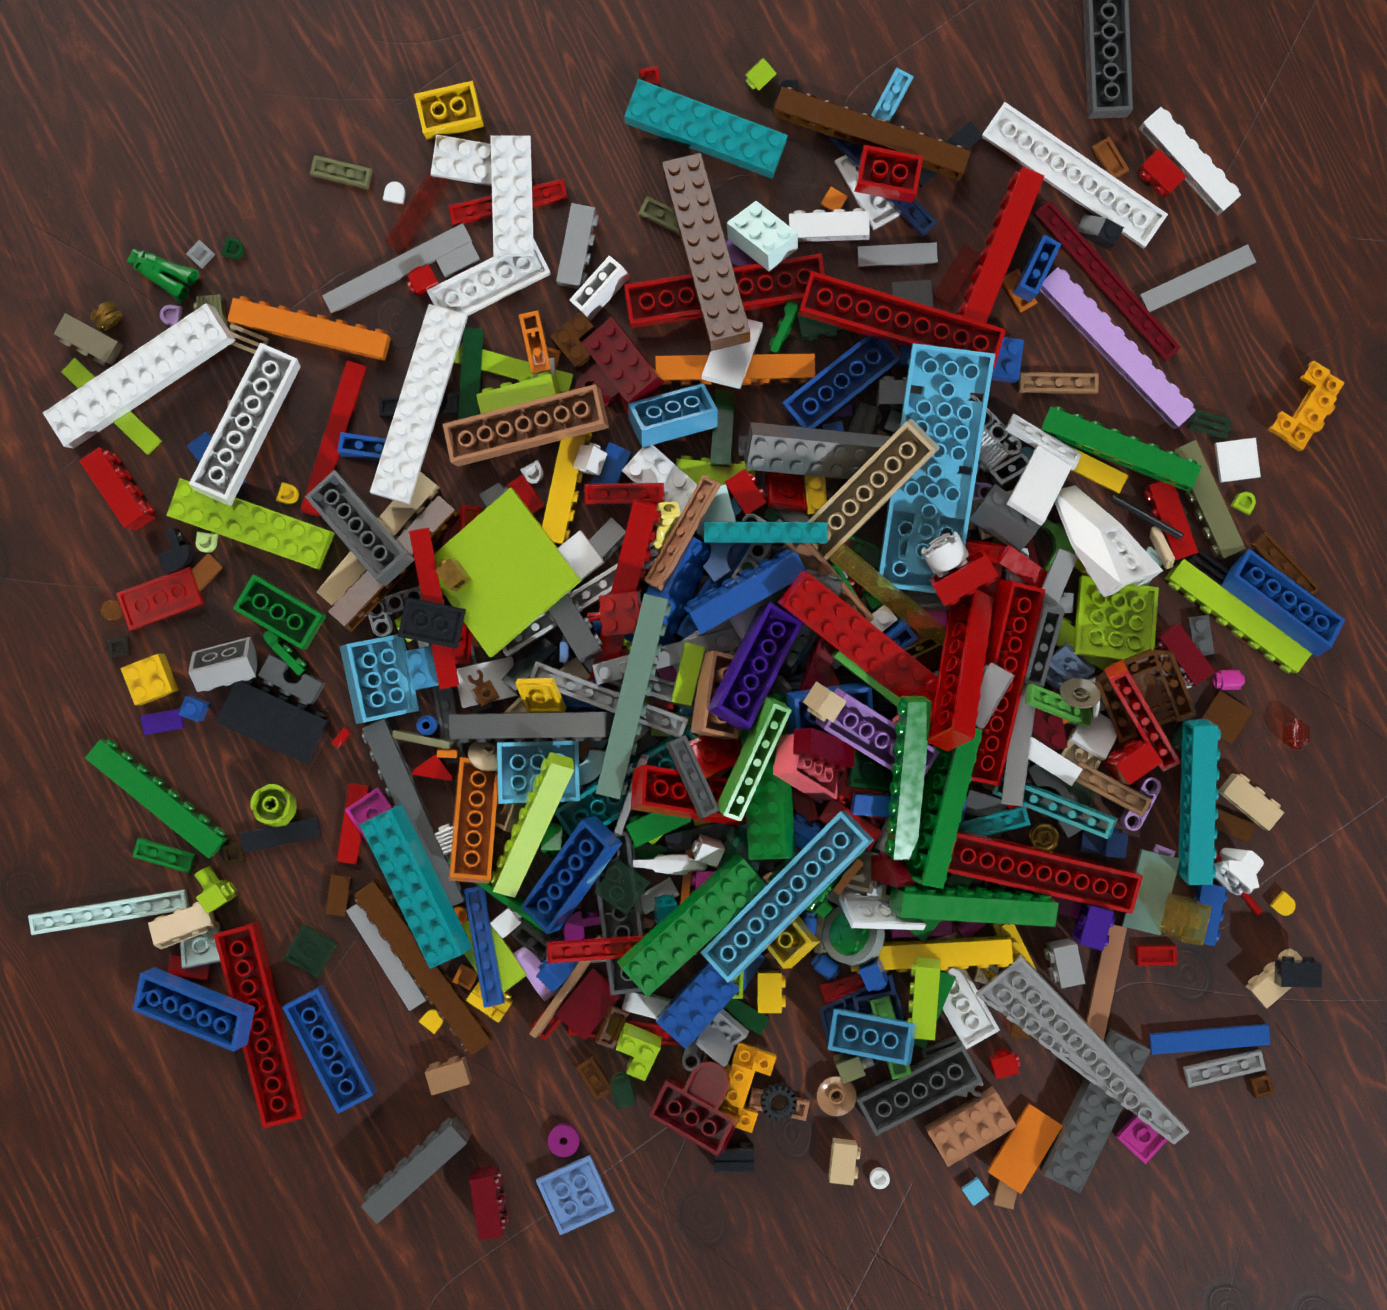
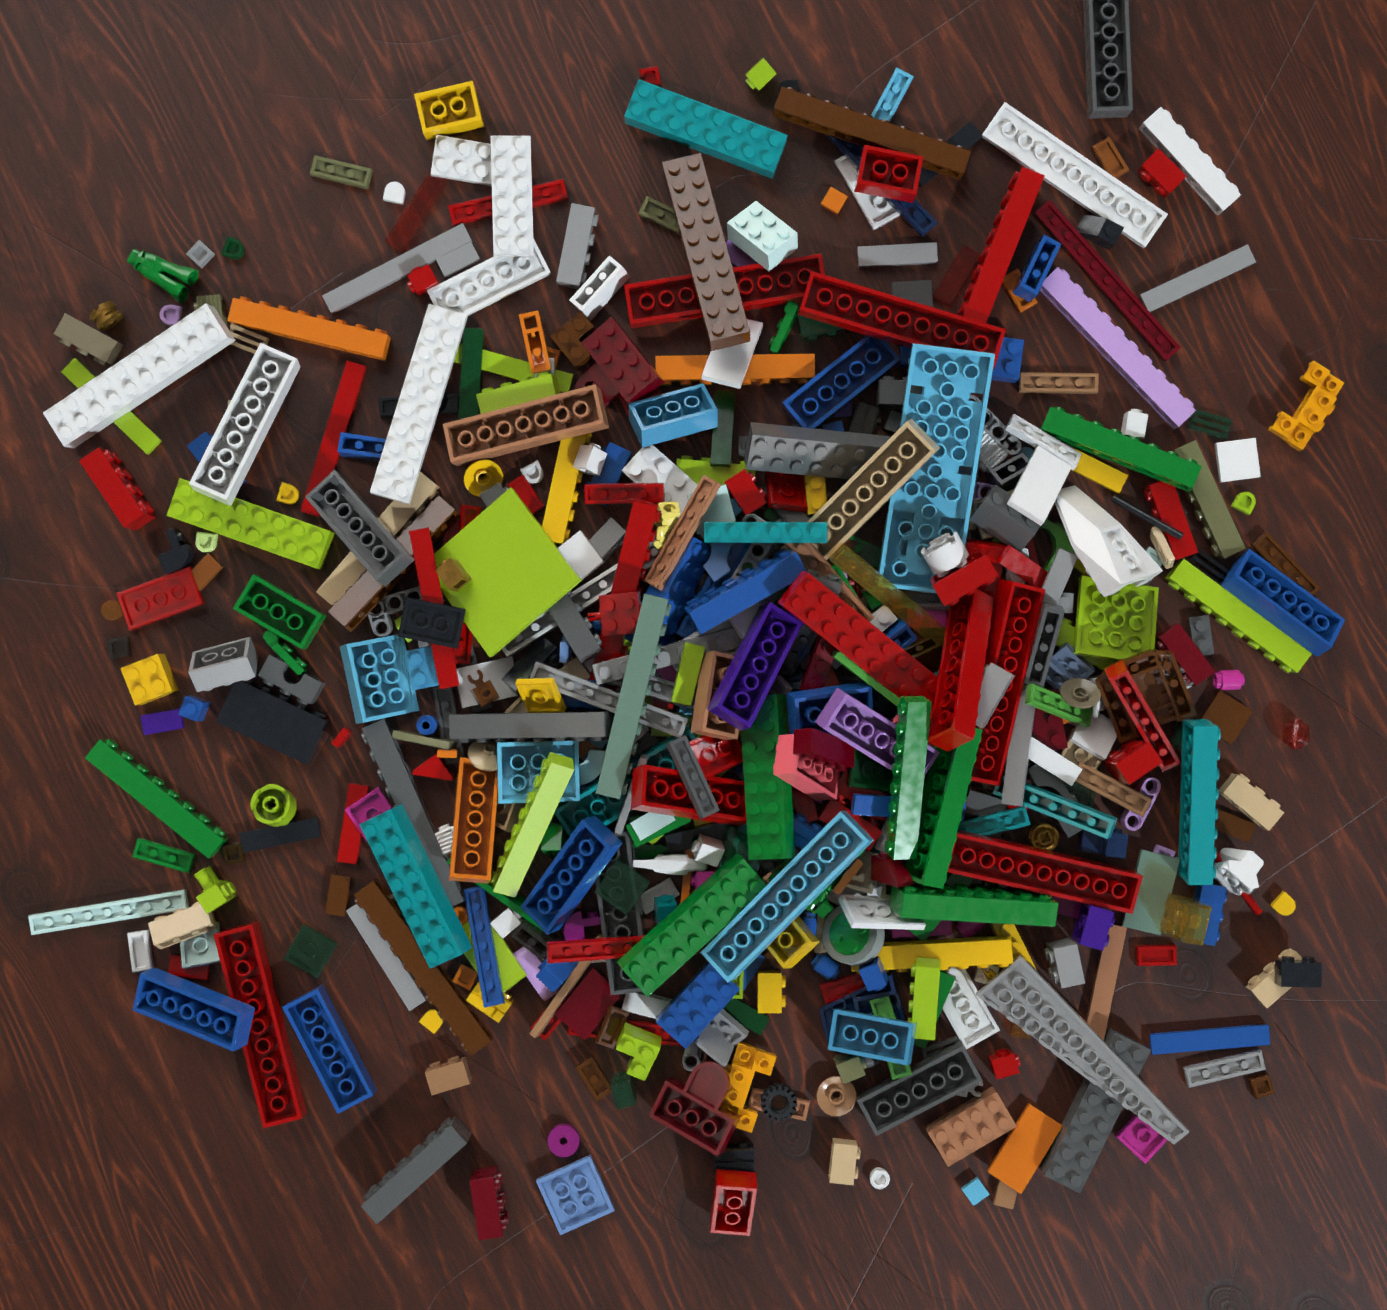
(140, 950): none -> white tile
(476, 484): none -> yellow dish
(650, 823): none -> light aqua tile
(733, 1202): none -> red brick
(753, 758): bright green brick -> none
(824, 702): tan brick -> none
(830, 225): white brick -> none
(1134, 423): none -> white brick

